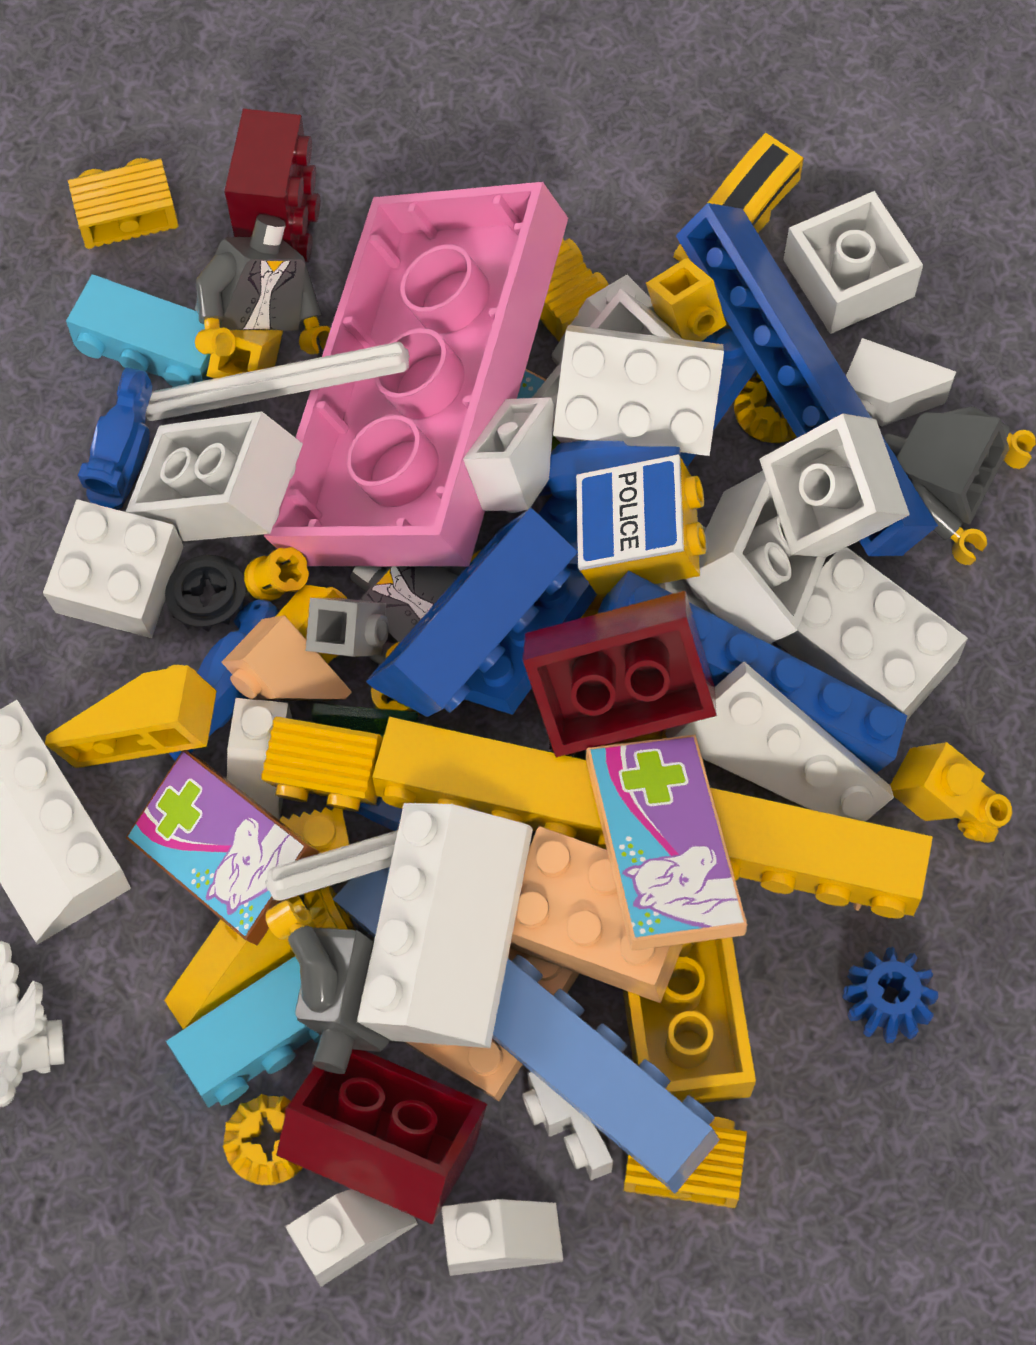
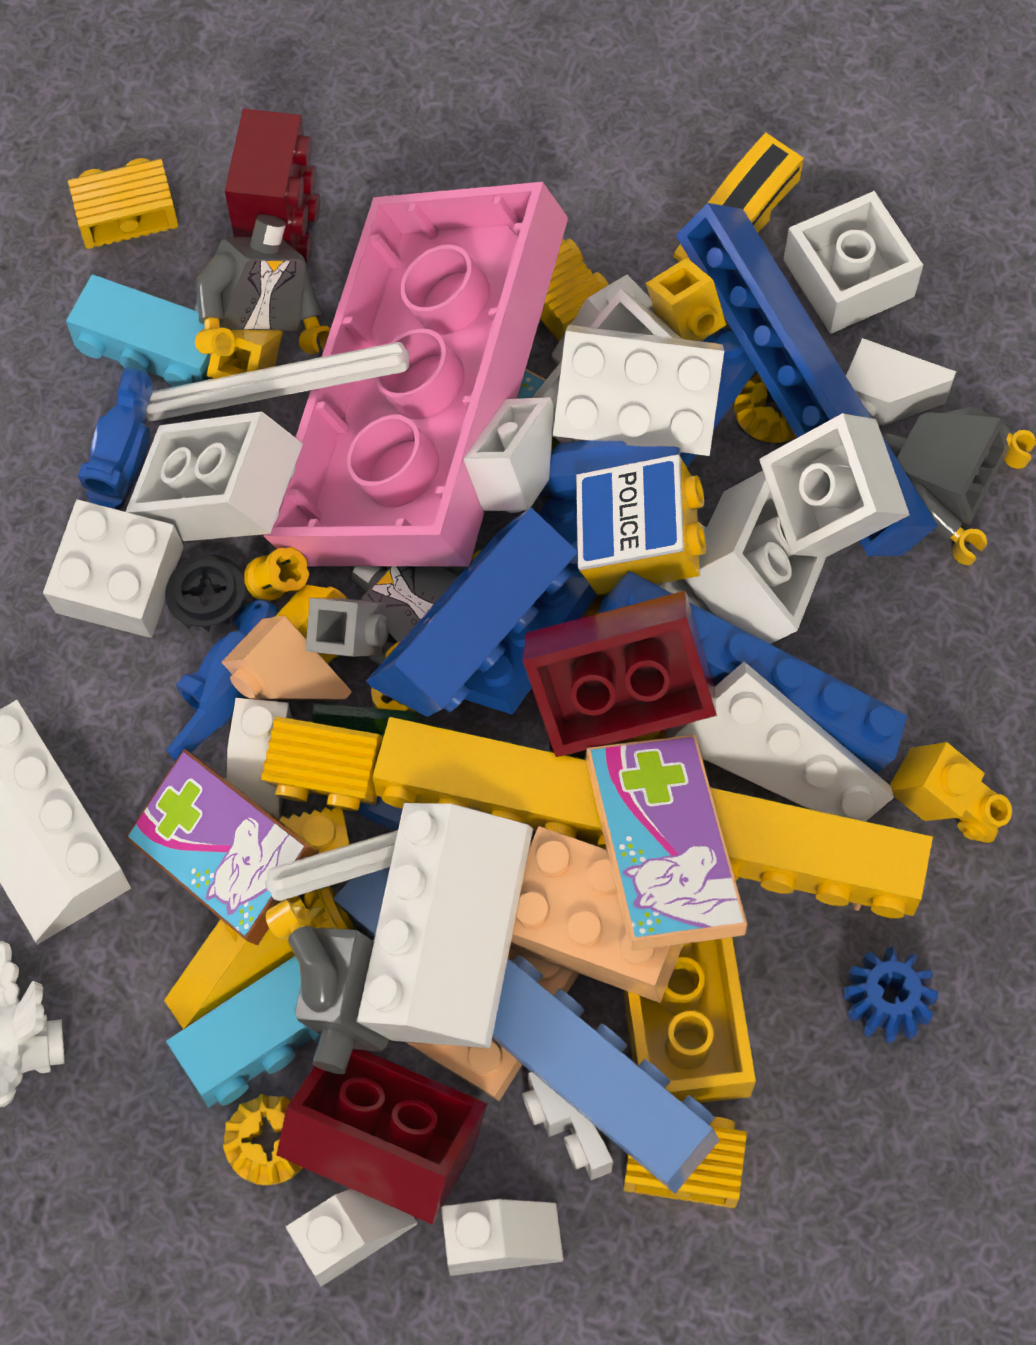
(143, 718): yellow slope -> none
(874, 635): white brick -> none

